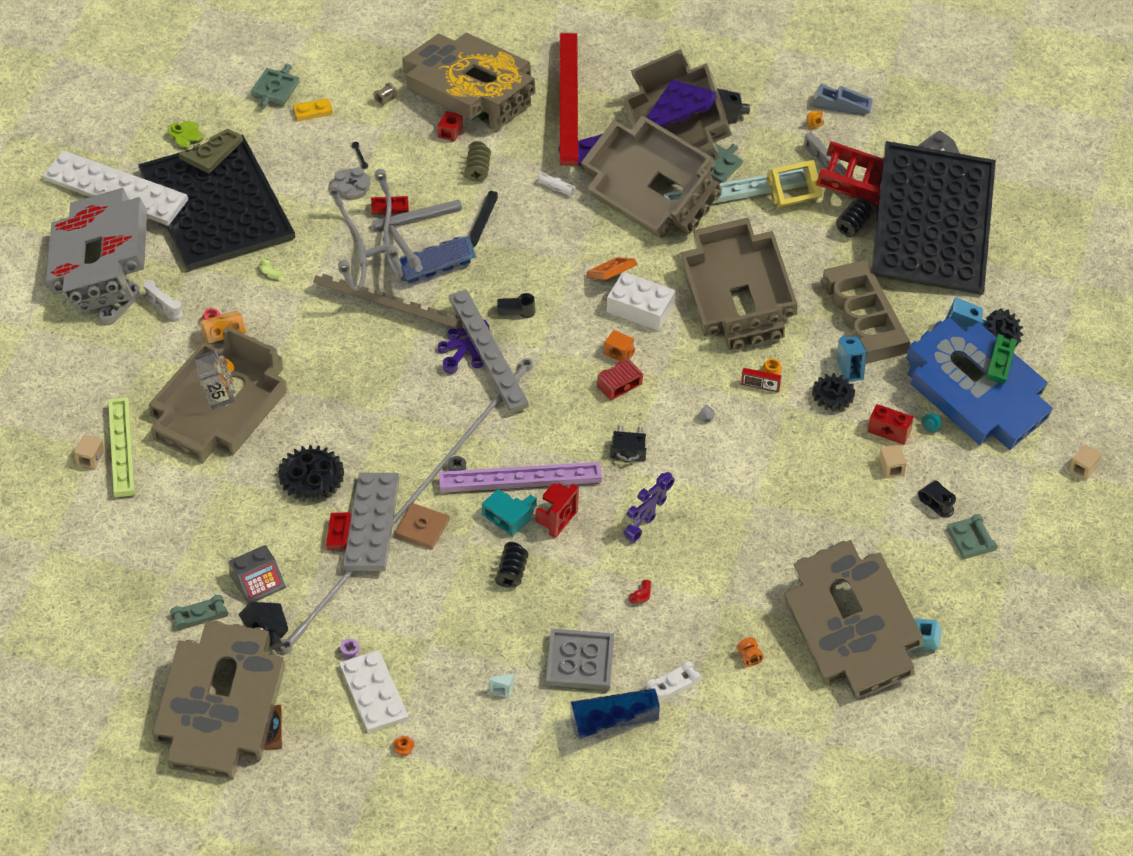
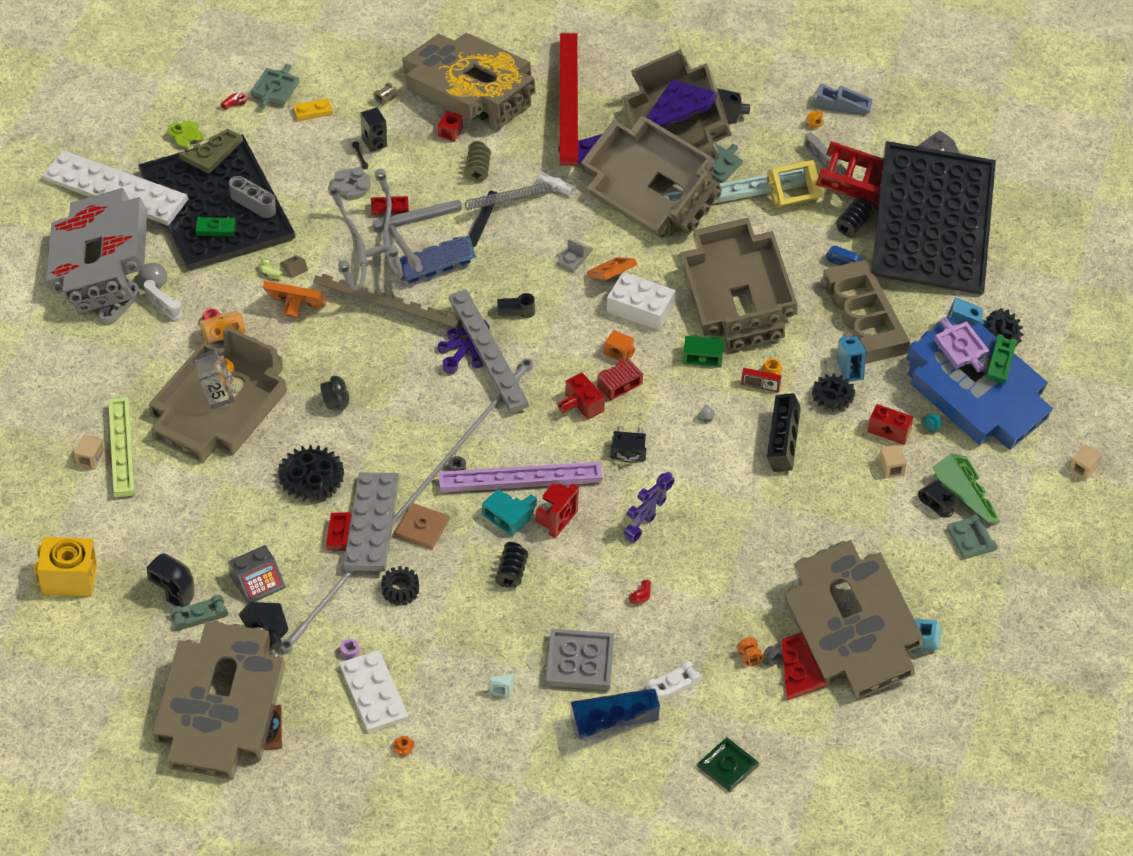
(66, 566): none -> yellow brick
(153, 272): none -> light grey hair
(174, 578): none -> black brick
(215, 226): none -> green plate
(234, 99): none -> red arm
(252, 196): none -> light grey beam
(294, 265): none -> dark tan slope
(294, 296): none -> orange plate
(335, 393): none -> pearl dark grey piece
(373, 129): none -> black brick
(400, 595): none -> black tyre
(530, 189): none -> light grey piece
(574, 256): none -> light grey slope
(583, 395): none -> red brick
(703, 351): none -> green brick
(728, 764): none -> dark green tile
(772, 654): none -> dark grey plate
(783, 432): none -> black brick
(800, 667): none -> red wing
(841, 256): none -> blue beam
(960, 478): none -> bright green wedge
(961, 344): none -> lavender plate

